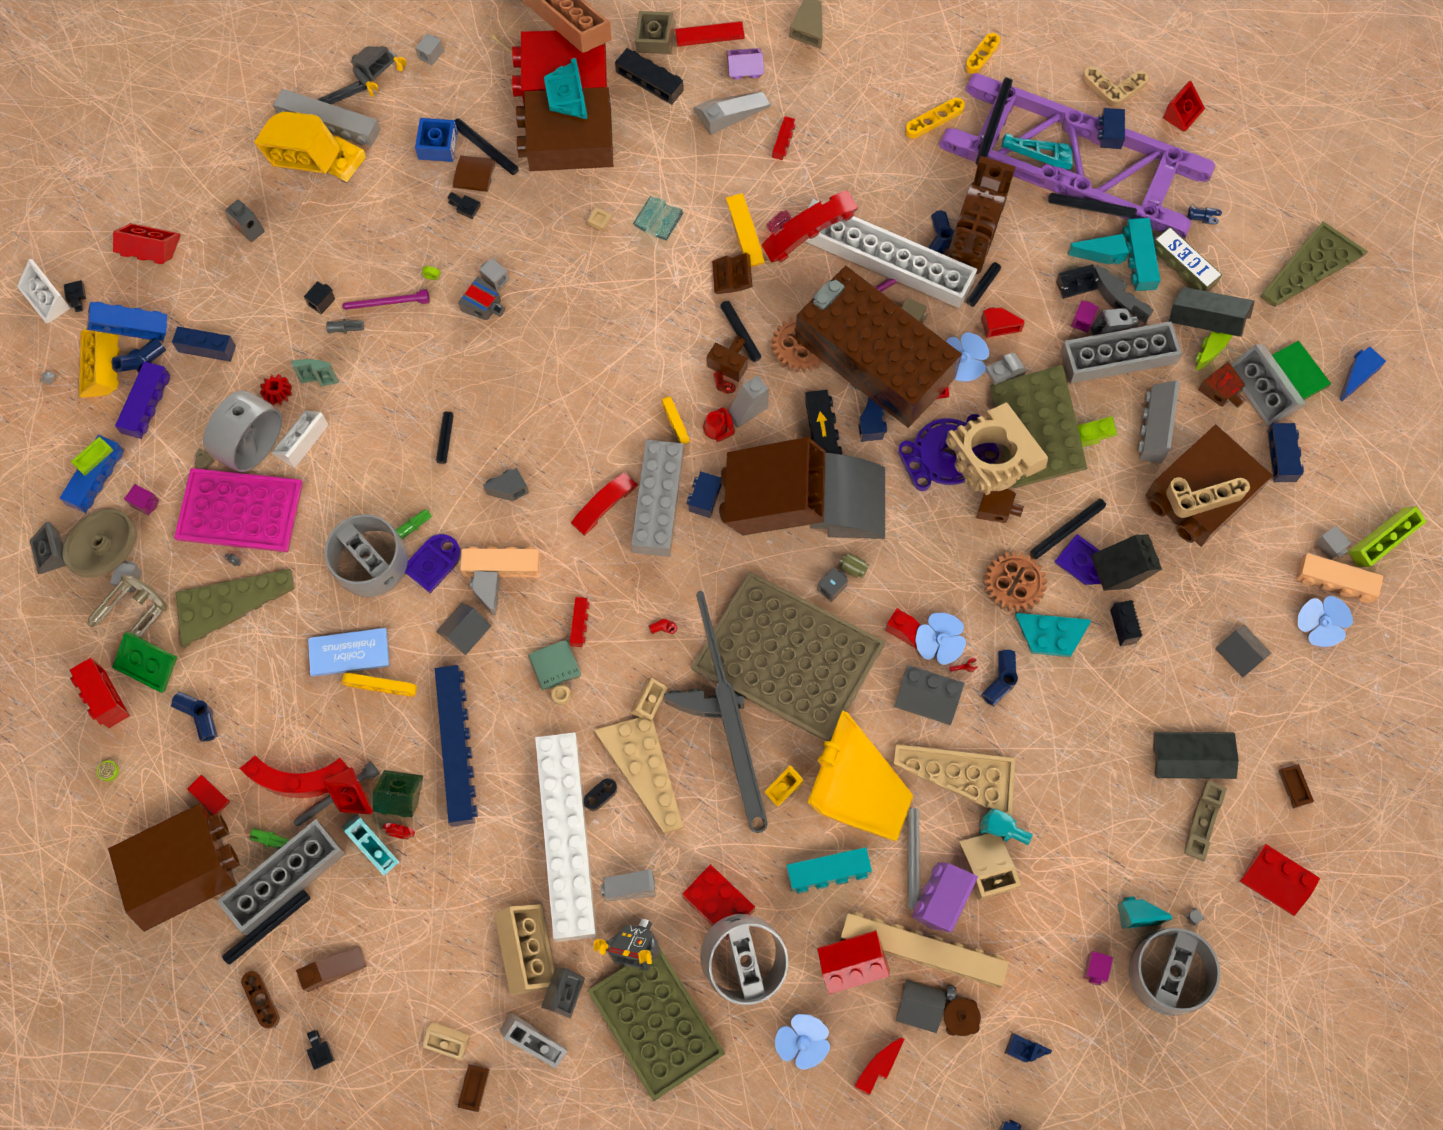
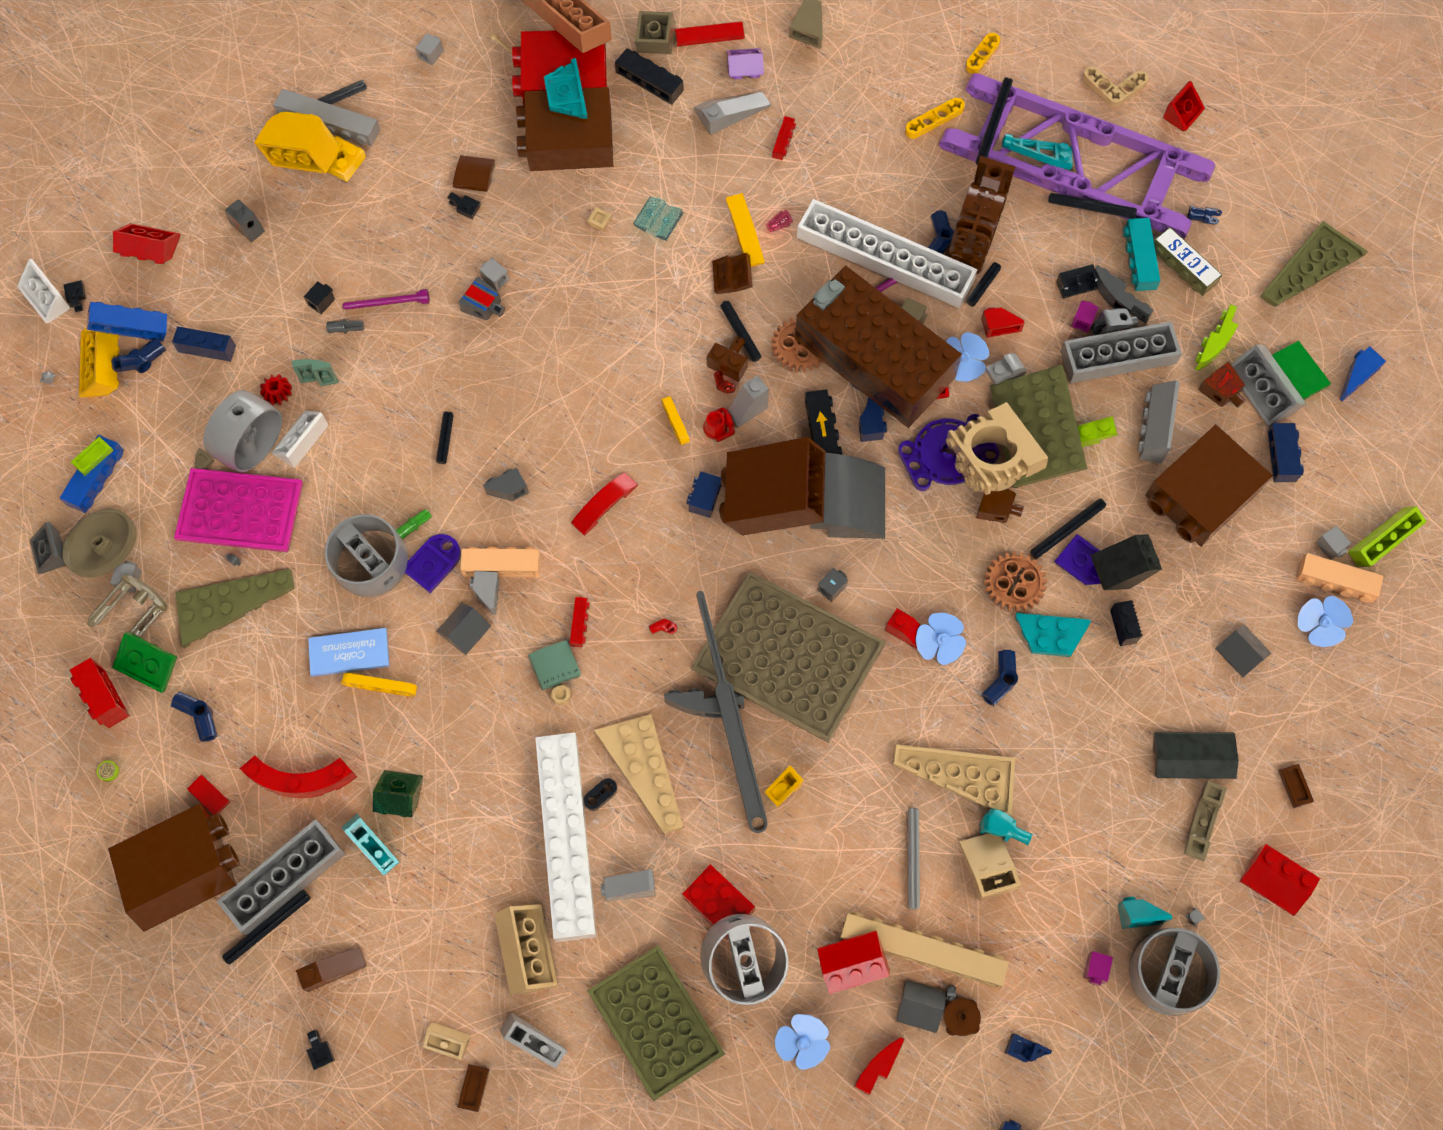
(141, 499): magenta brick -> none
(143, 400): dark purple brick -> none
(259, 983): reddish brown beam -> none
(267, 838): bright green axle -> none
(348, 793): red slope -> none
(367, 772): dark grey piece -> none
(372, 62): dark grey torso -> none
(398, 831): red gear -> none
(430, 273): lime tile -> none
(436, 139): blue brick -> none
(455, 746): dark blue brick -> none
(486, 147): black axle -> none
(563, 992): dark grey slope -> none
(631, 946): dark grey torso -> none
(649, 699): tan slope -> none
(657, 498): light grey brick -> none
(808, 225): red brick -> none
(829, 869): teal brick -> none
(853, 565): olive brick -> none
(859, 784): yellow panel -> none
(929, 695): dark grey slope -> none
(944, 897): medium lavender slope -> none
(966, 666): red hand -> none
(1102, 250): teal slope -> none
(1111, 128): dark blue brick -> none
(1209, 494): tan beam -> none
(1211, 311): pearl dark grey slope -> none

